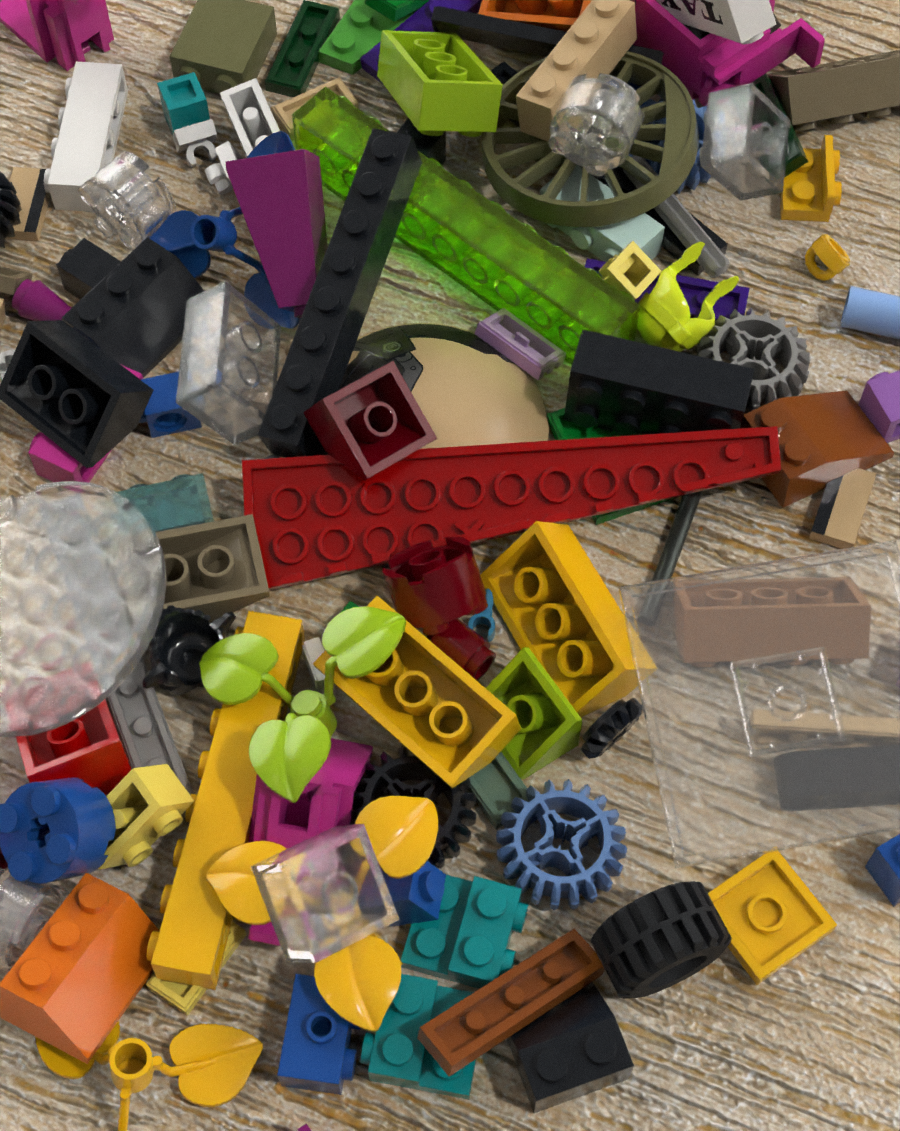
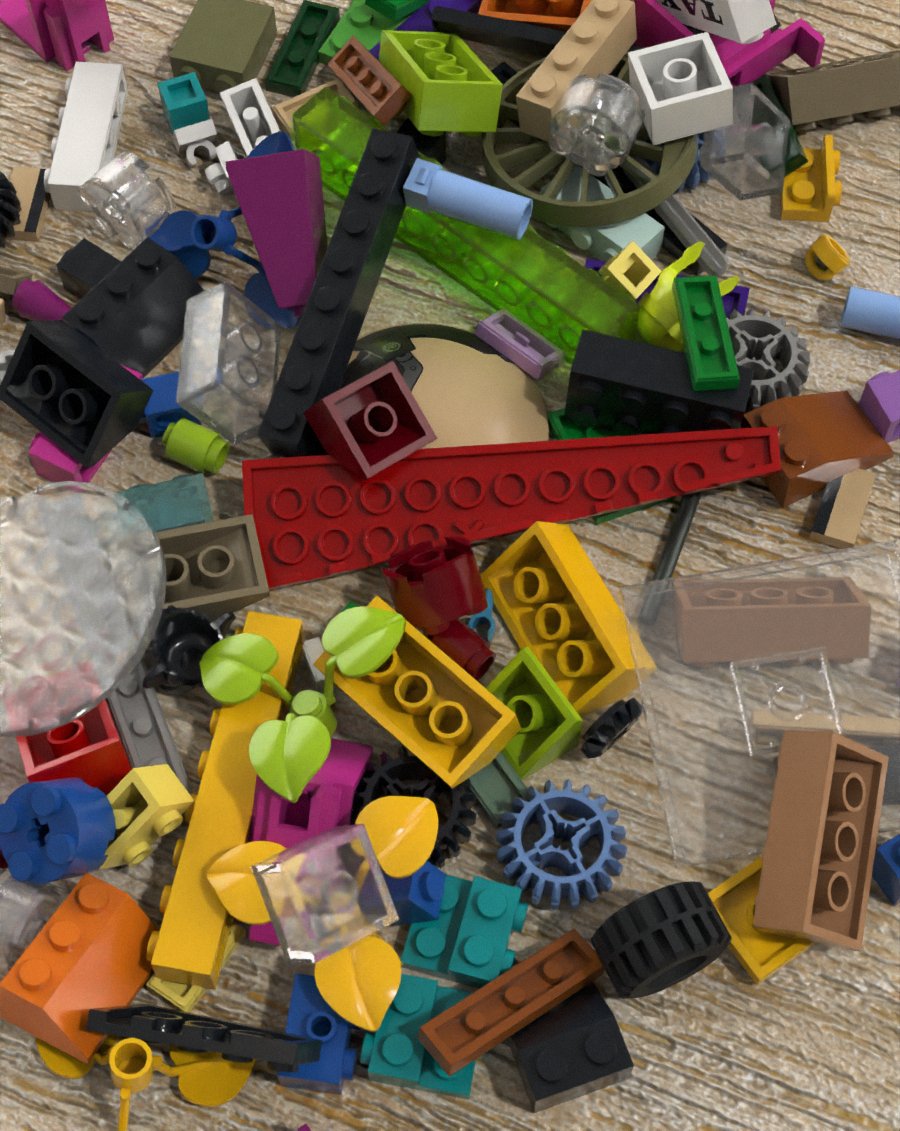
(195, 446): none -> lime brick
(204, 1034): none -> black wing
(370, 81): none -> dark orange plate
(466, 200): none -> light blue piece
(681, 88): none -> white brick
(705, 333): none -> green tile
(821, 839): none -> medium nougat slope

